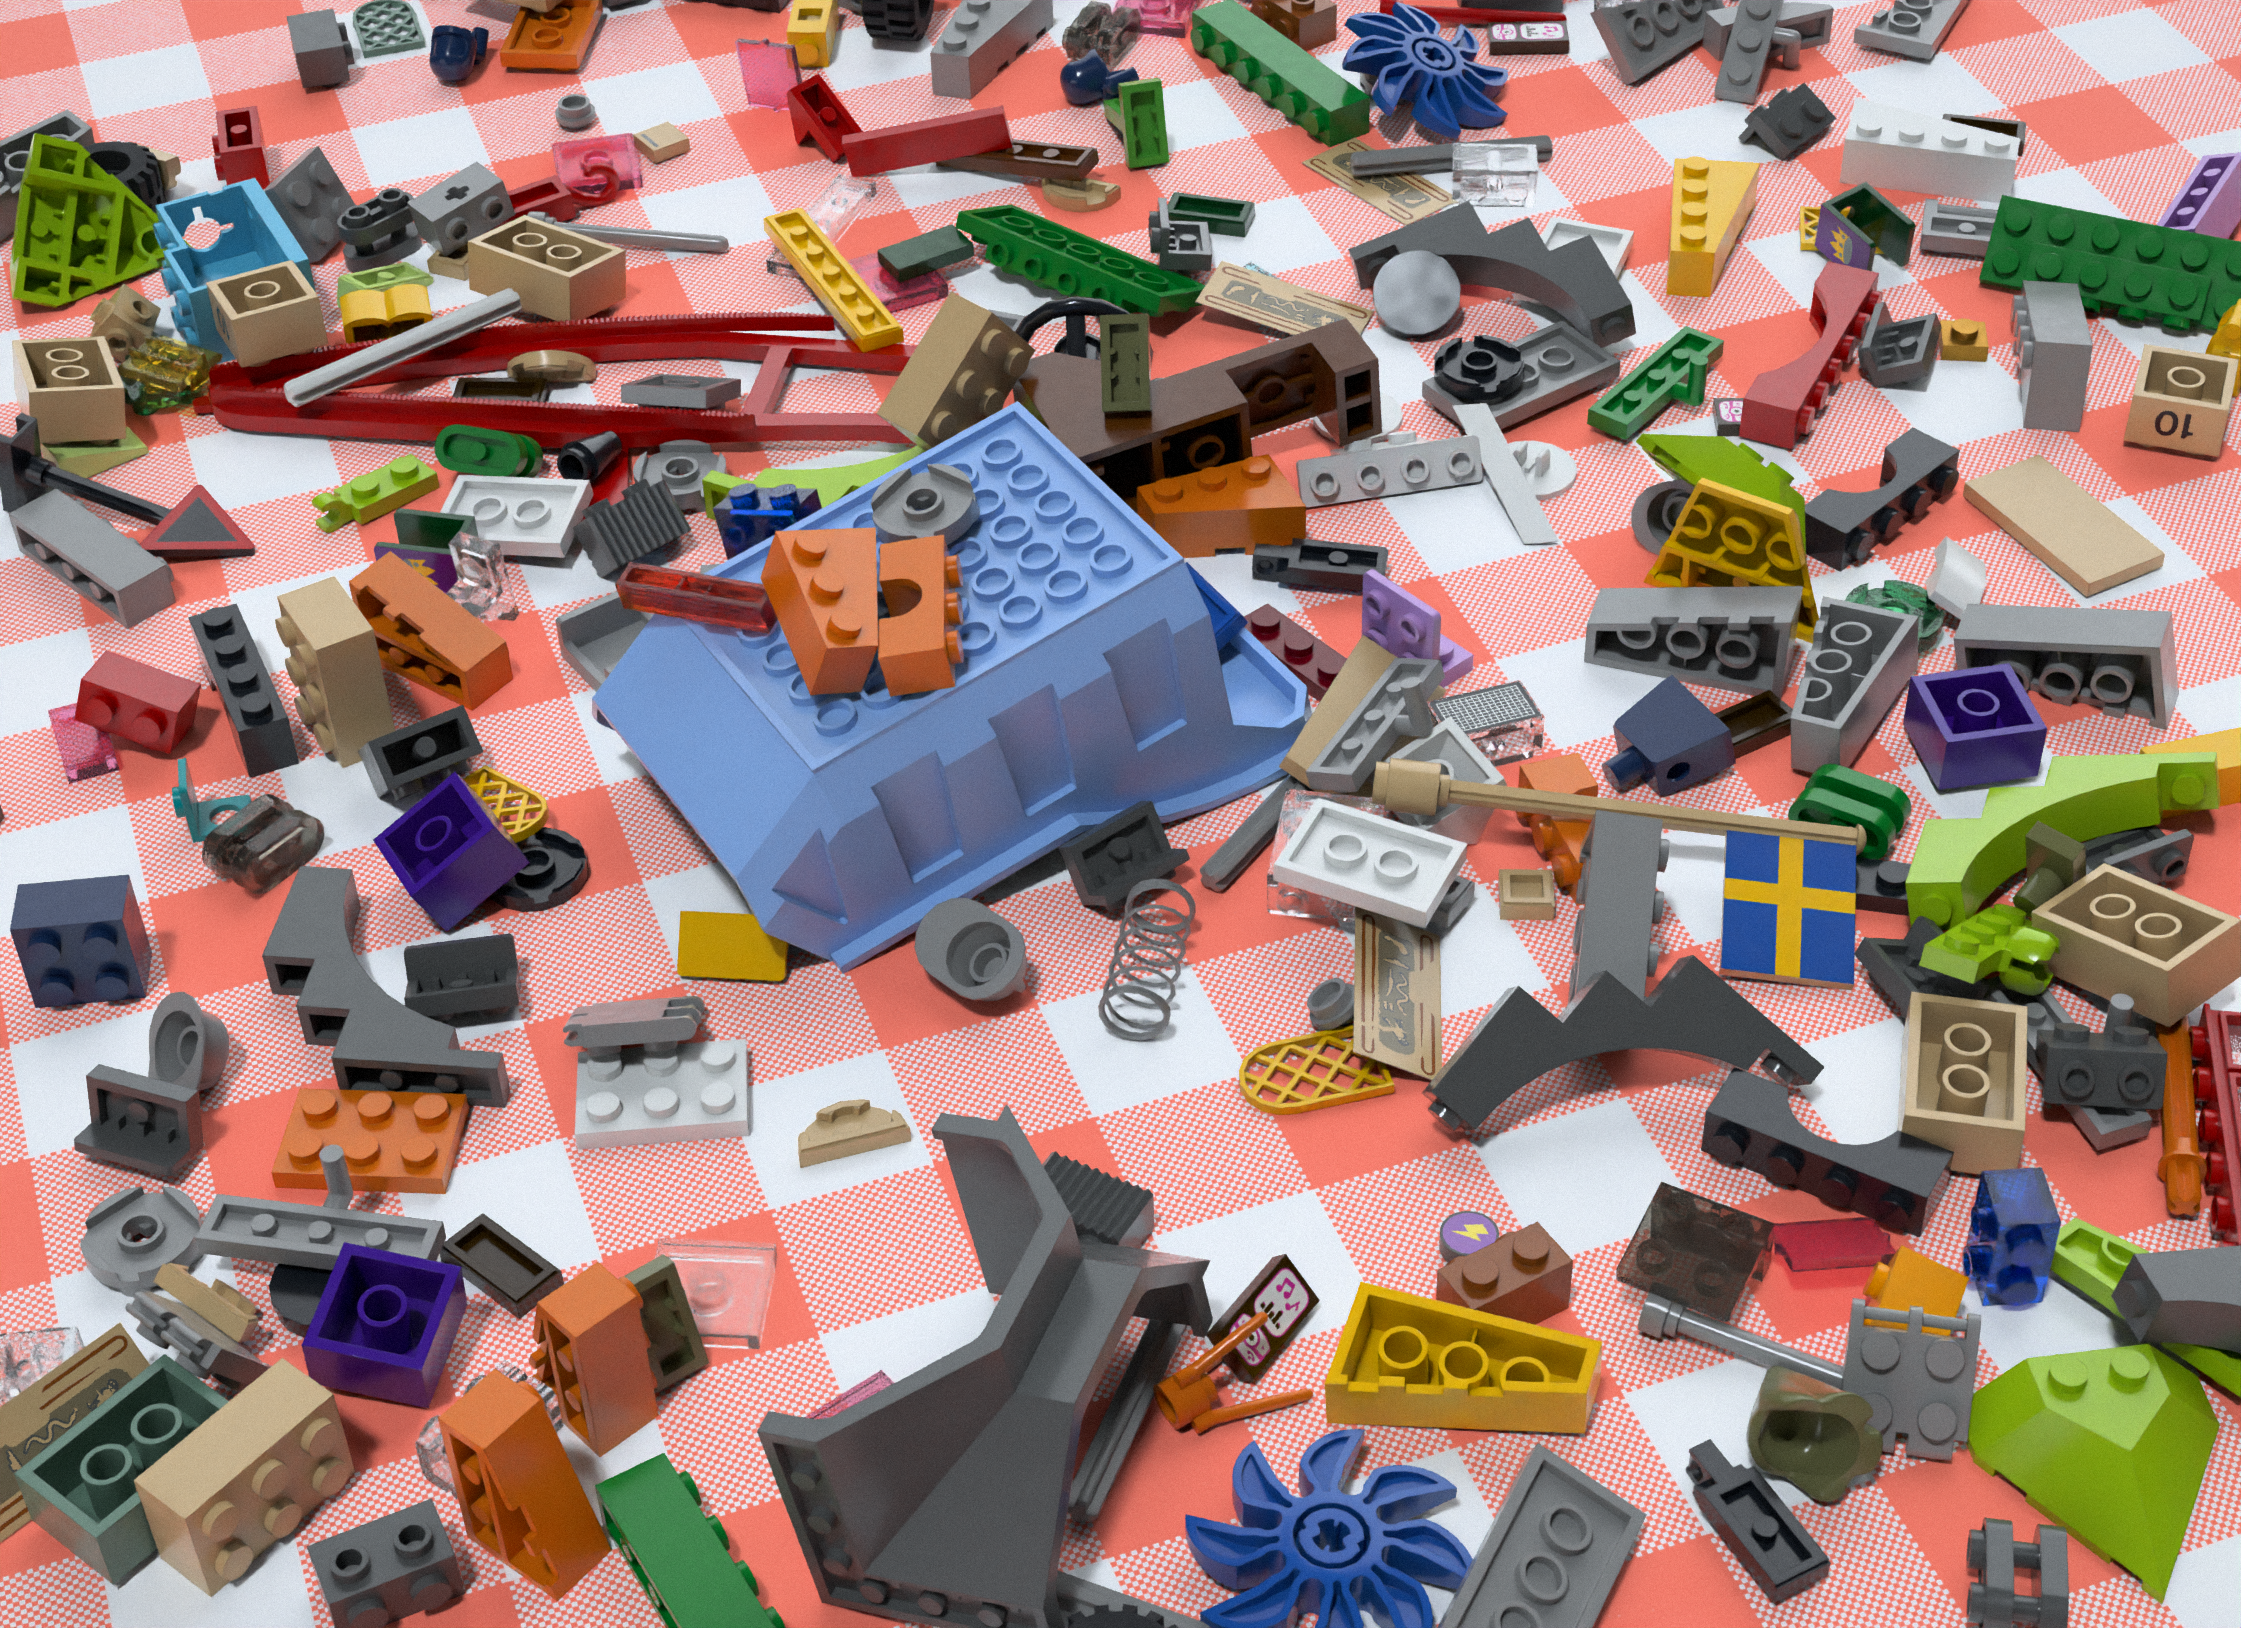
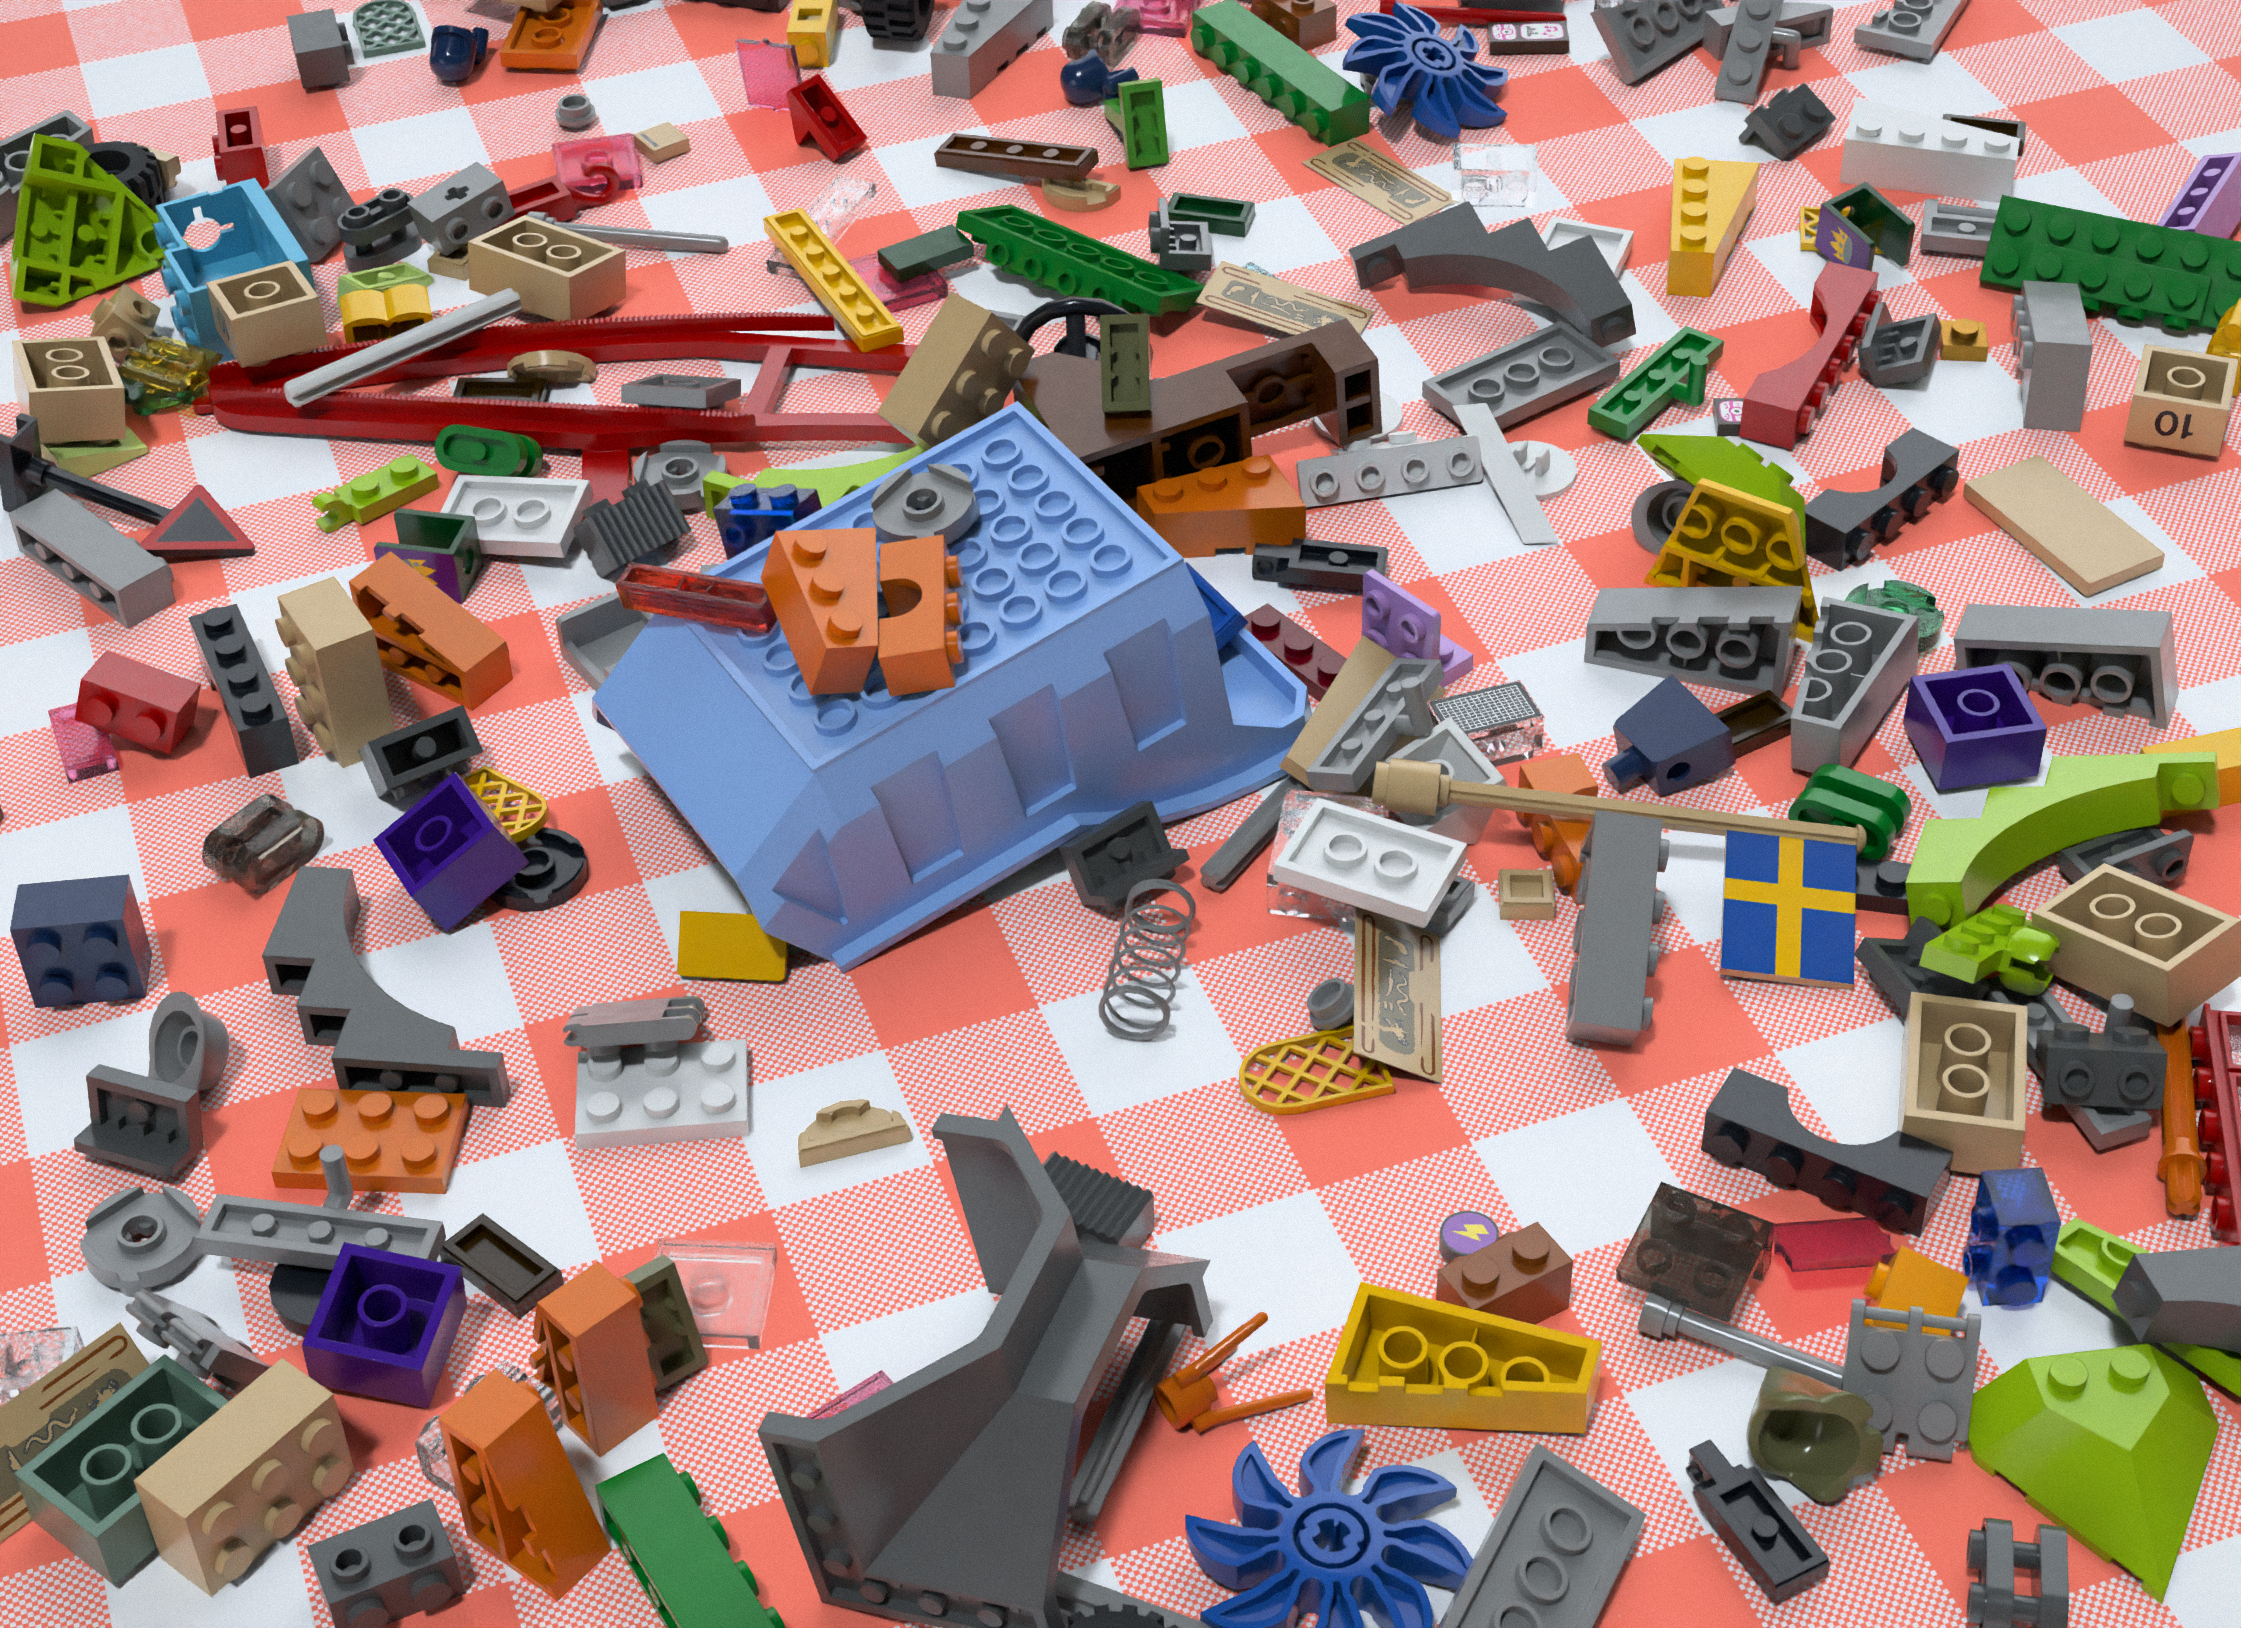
(200, 813): teal bracket -> none
(218, 1305): tan tile -> none
(462, 977): dark grey bracket -> none
(483, 579): clear slope -> none
(588, 456): black cone -> none
(927, 141): red tile -> none
(972, 950): light grey piece -> none
(1286, 1300): tile -> none
(1416, 294): tile -> none
(1429, 157): light grey axle -> none
(1479, 368): black tile -> none
(1684, 1015): dark grey arch -> none
(1957, 578): white slope -> none
(2051, 864): olive tile -> none

